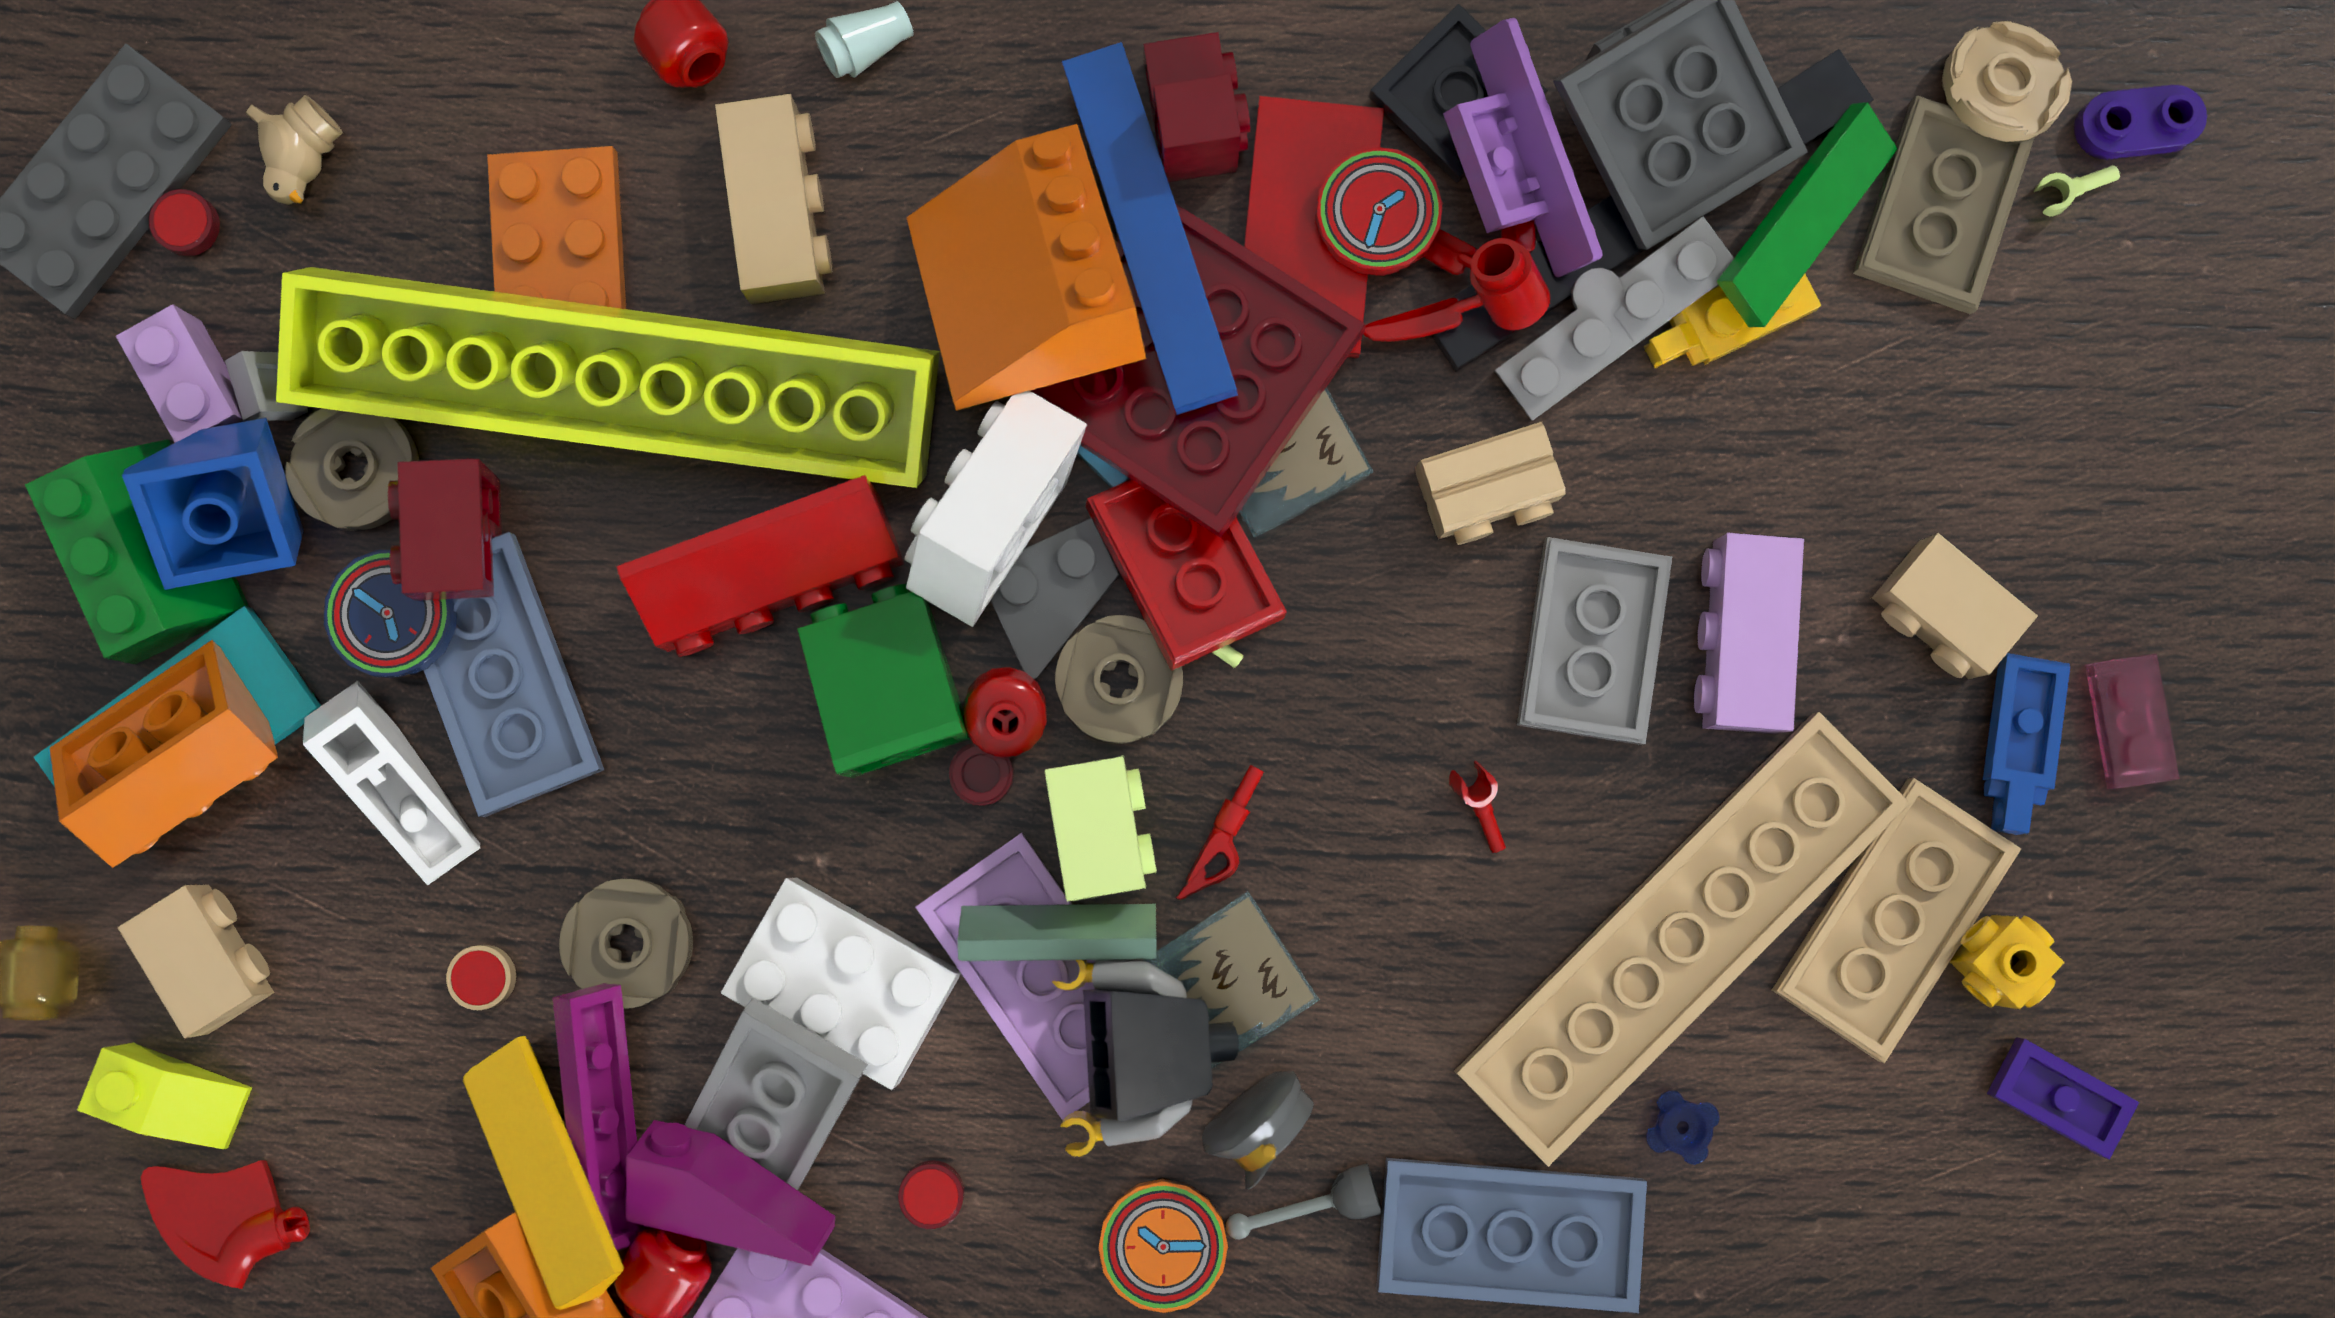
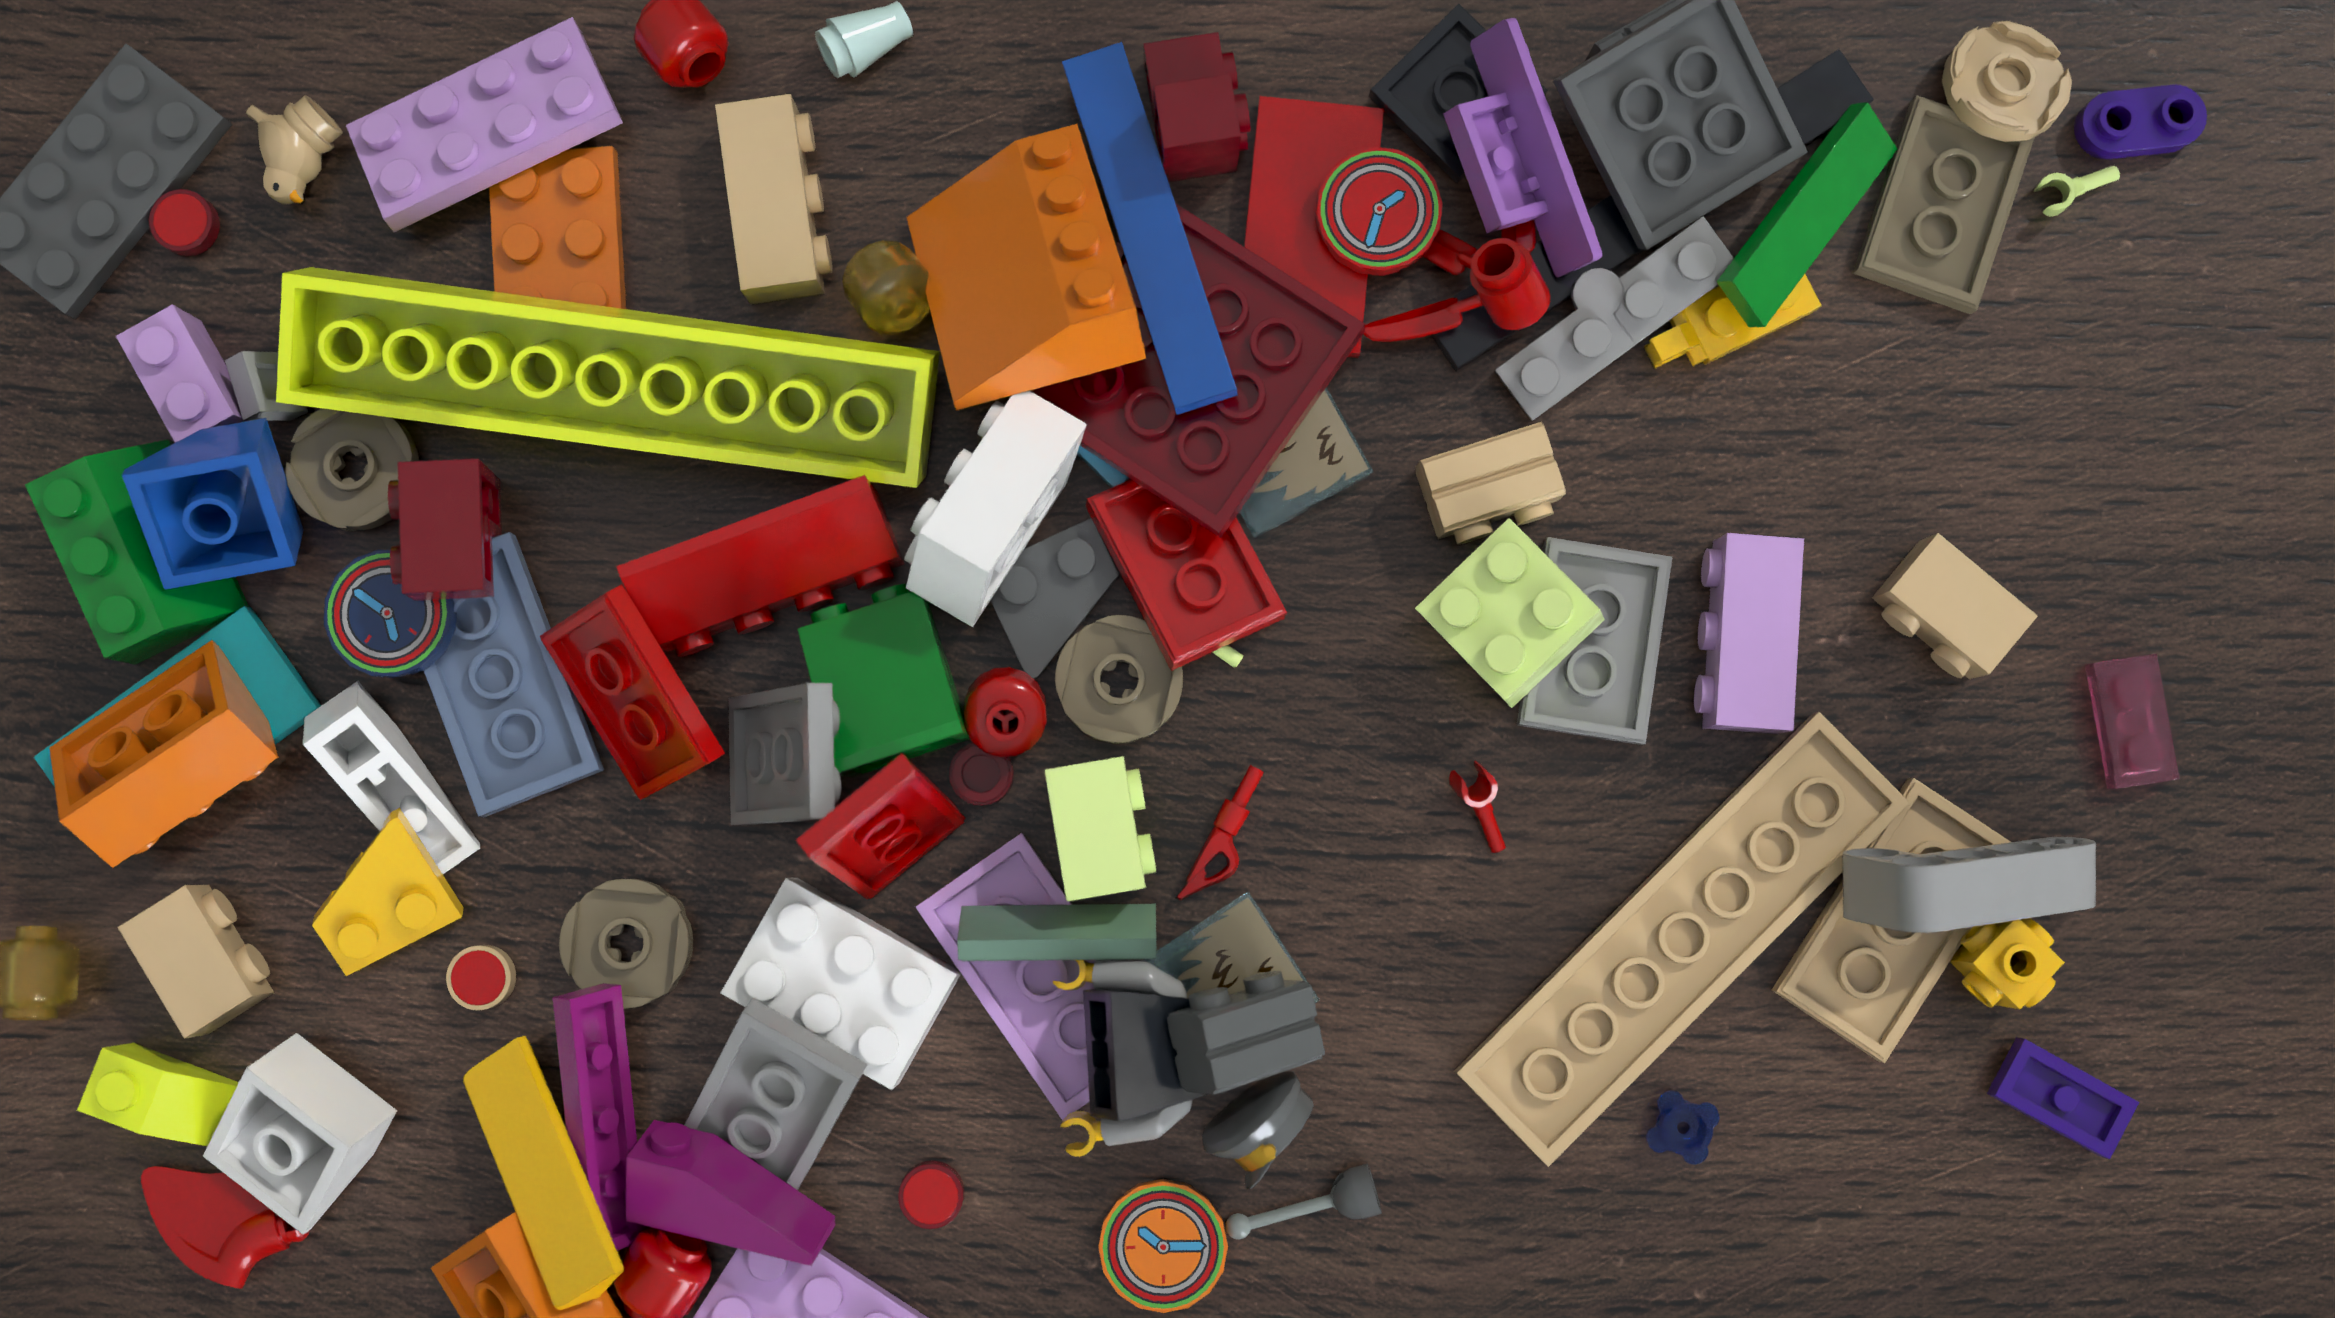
(298, 1131): none -> white slope
(386, 899): none -> yellow wing
(483, 124): none -> lavender plate
(631, 693): none -> red tile
(783, 755): none -> light grey plate
(882, 828): none -> red tile
(887, 287): none -> clear yellow head
(1245, 1034): none -> dark grey brick
(1510, 612): none -> yellowish green brick
(1511, 1235): sand blue plate -> none
(1968, 884): none -> light grey beam
(2024, 738): blue hinge -> none

